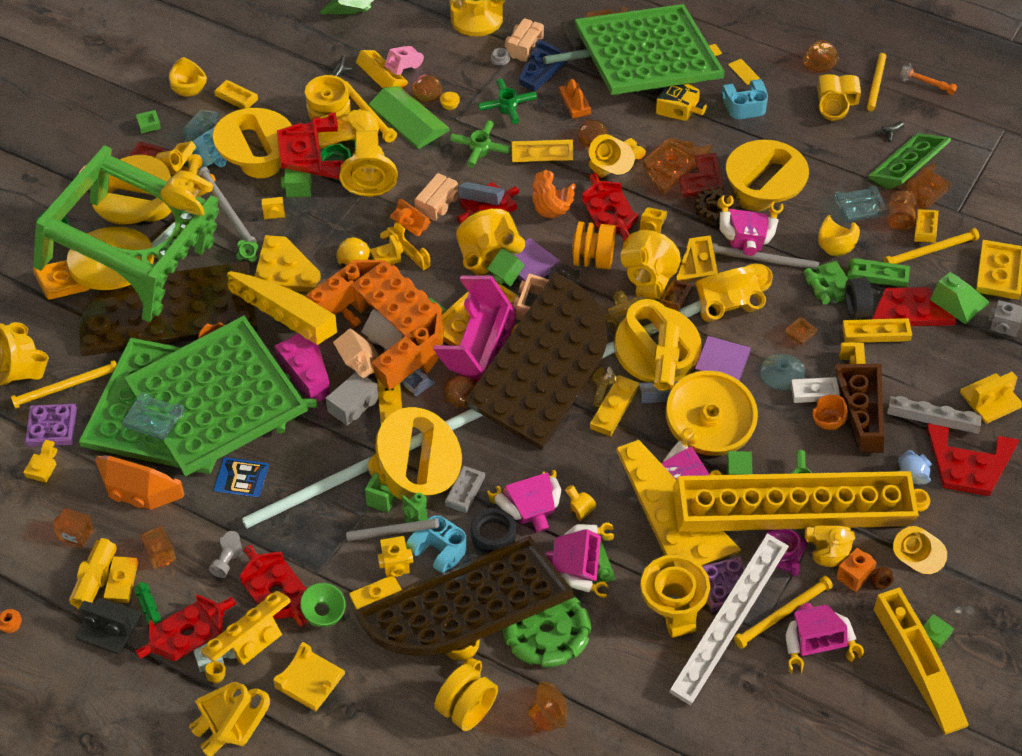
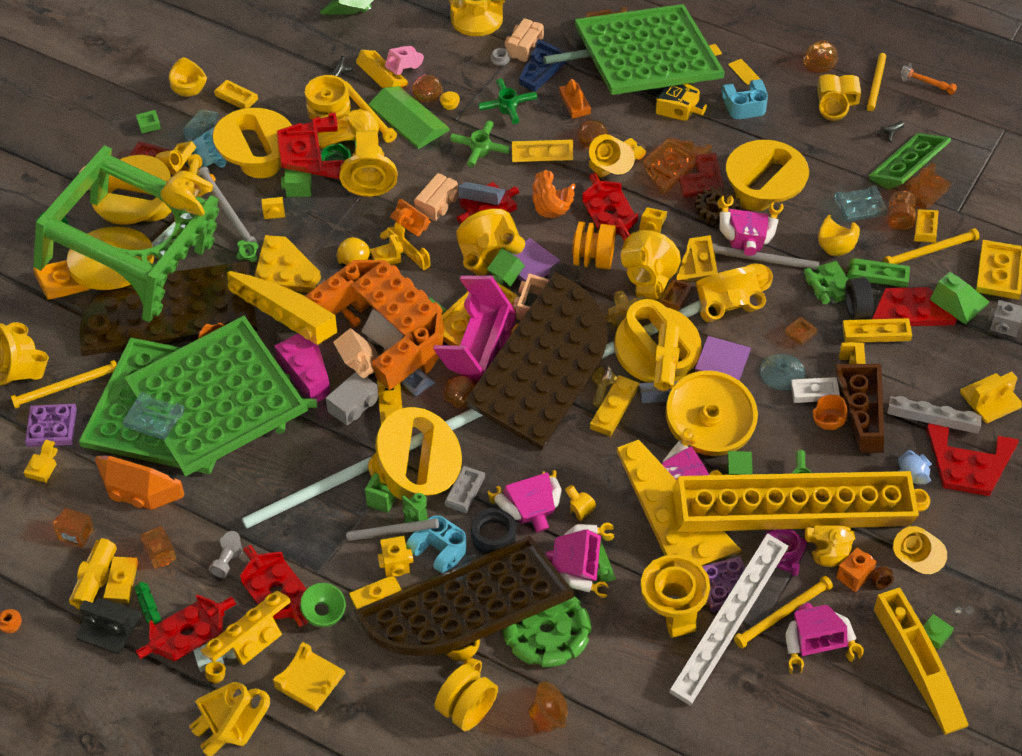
(241, 477): sticker -> none

